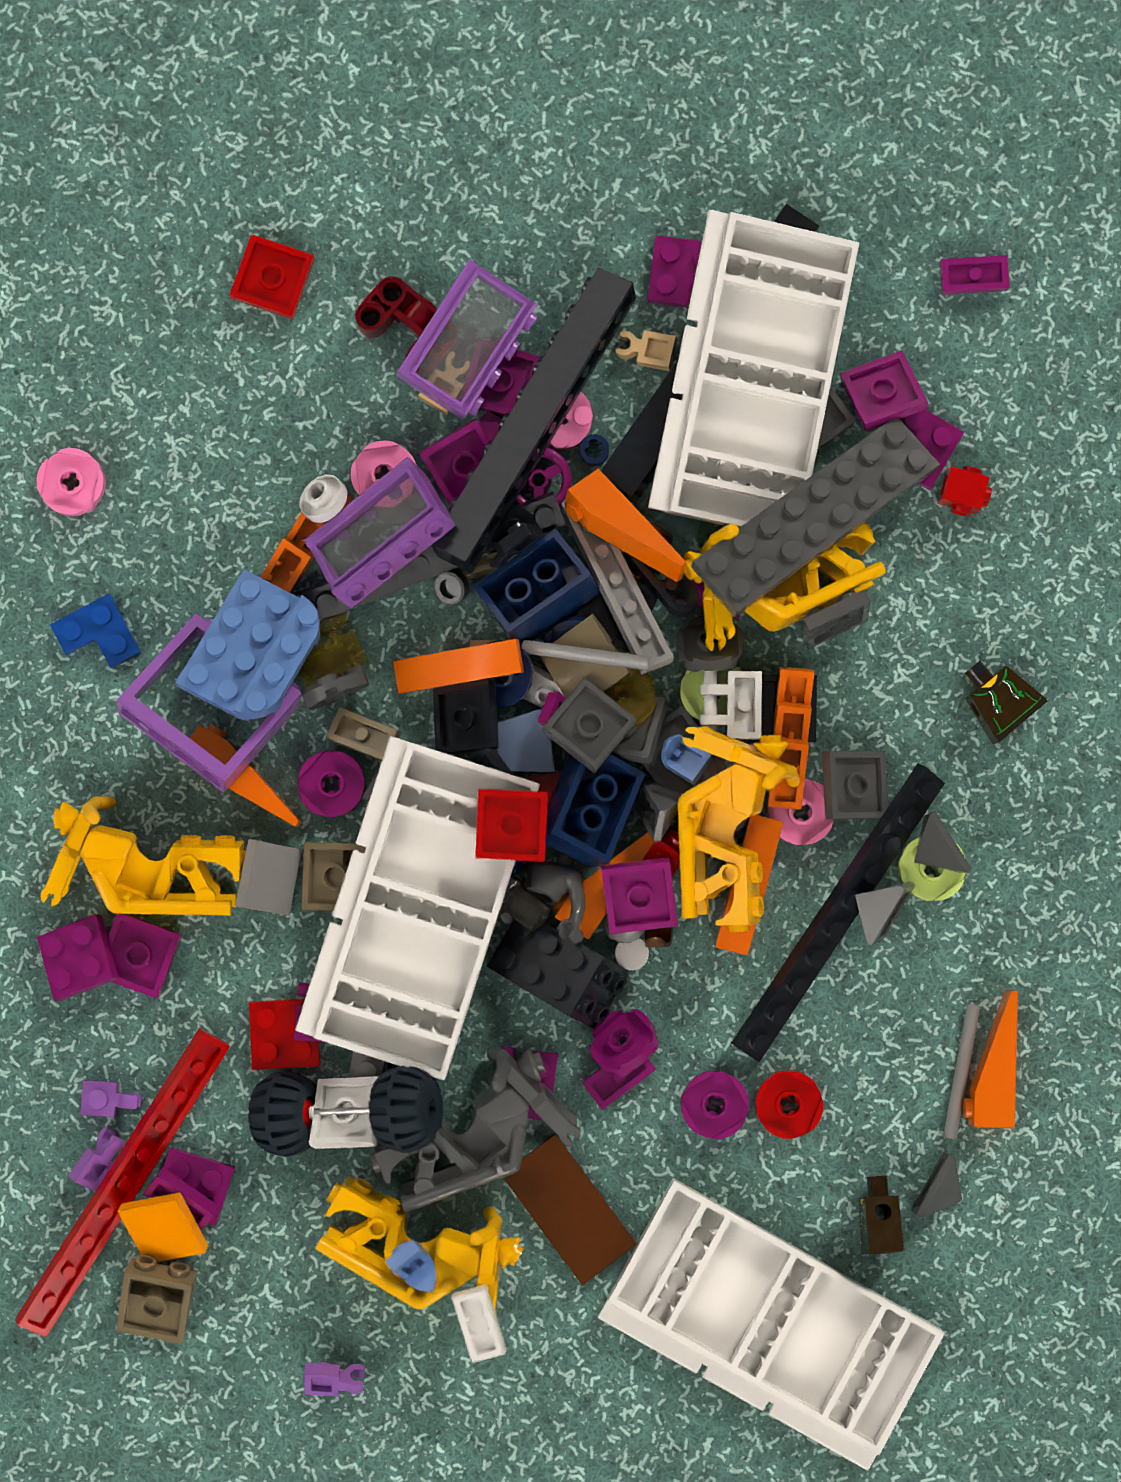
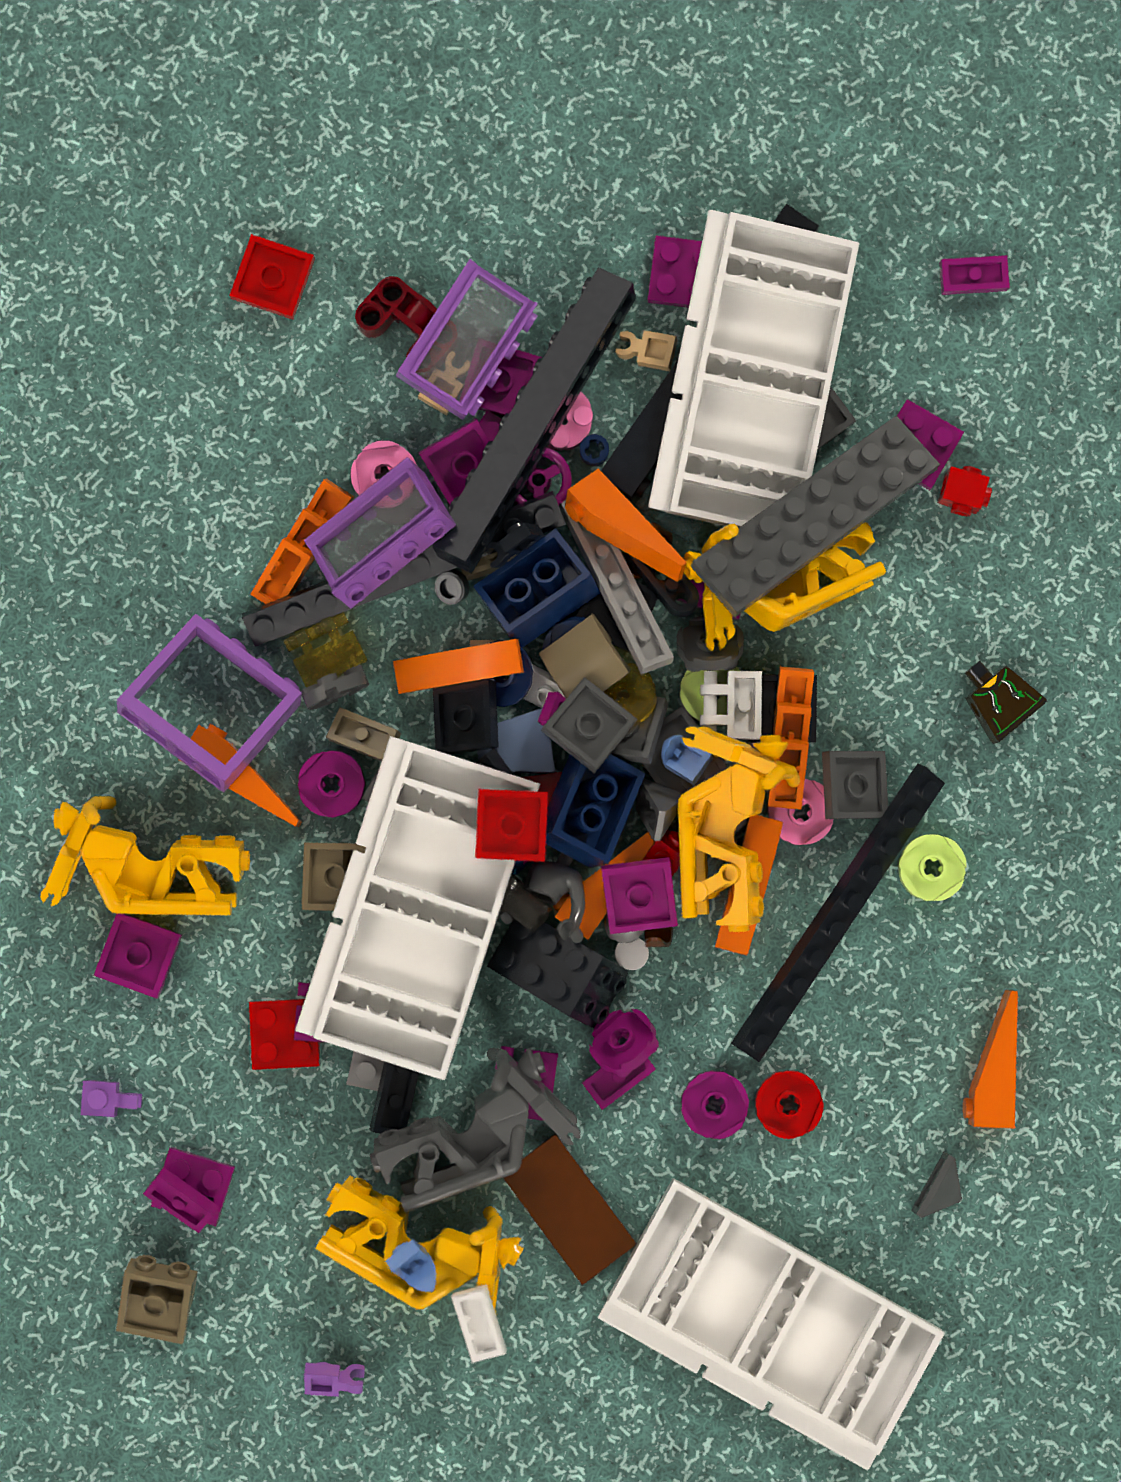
(60, 467): bright pink plate -> none
(77, 957): magenta plate -> none
(96, 1163): medium lavender plate -> none
(98, 622): blue plate -> none
(122, 1183): red plate -> none
(163, 1227): light orange tile -> none
(252, 649): medium blue plate -> none
(268, 877): light grey tile -> none
(323, 498): white plate -> none
(396, 1108): black plate -> none
(588, 655): light grey bar -> none
(836, 619): dark grey plate -> none
(880, 908): slope -> none
(880, 1235): dark brown torso -> none
(883, 390): magenta plate -> none
(938, 847): dark grey slope -> none
(961, 1071): light grey bar -> none

